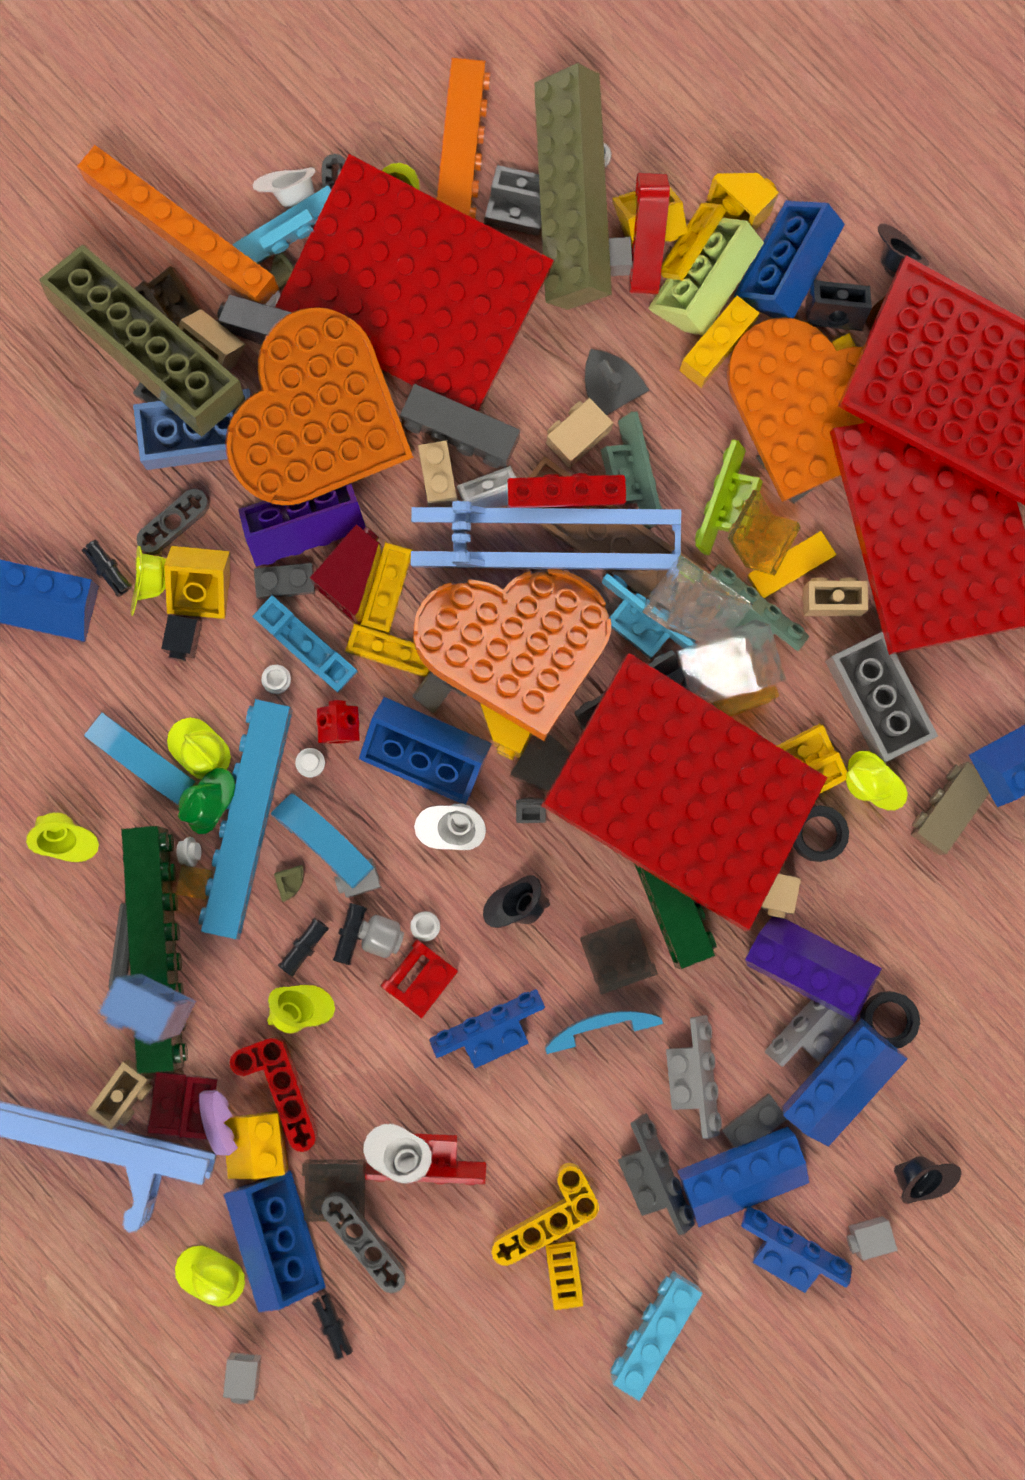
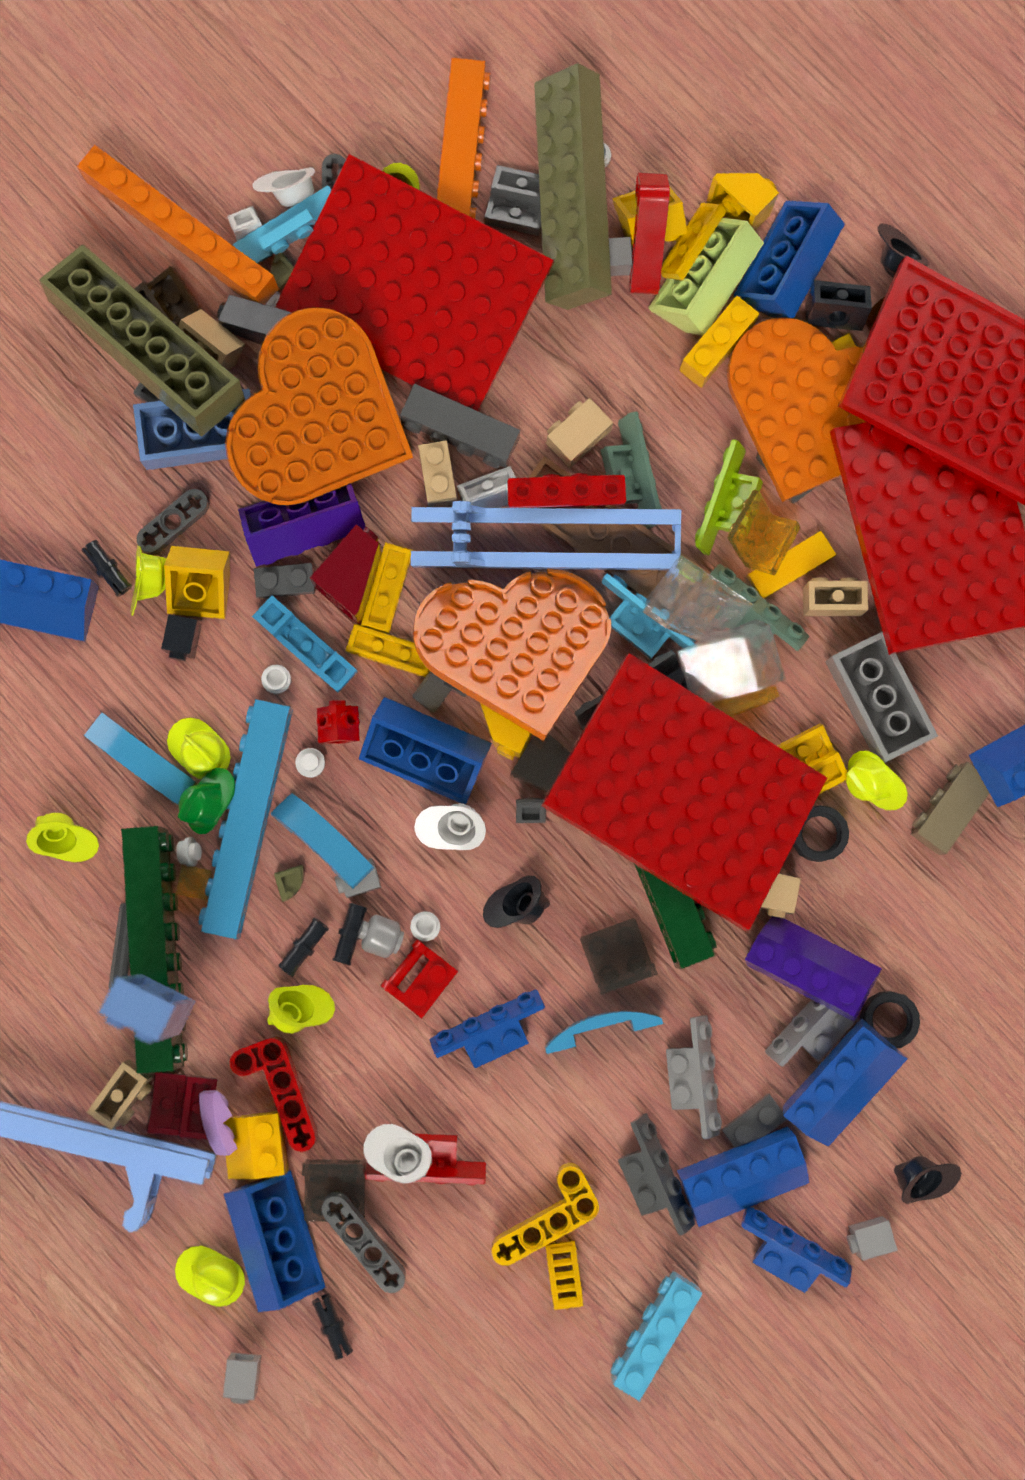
(244, 222): none -> white slope
(611, 381): dark grey shield -> none

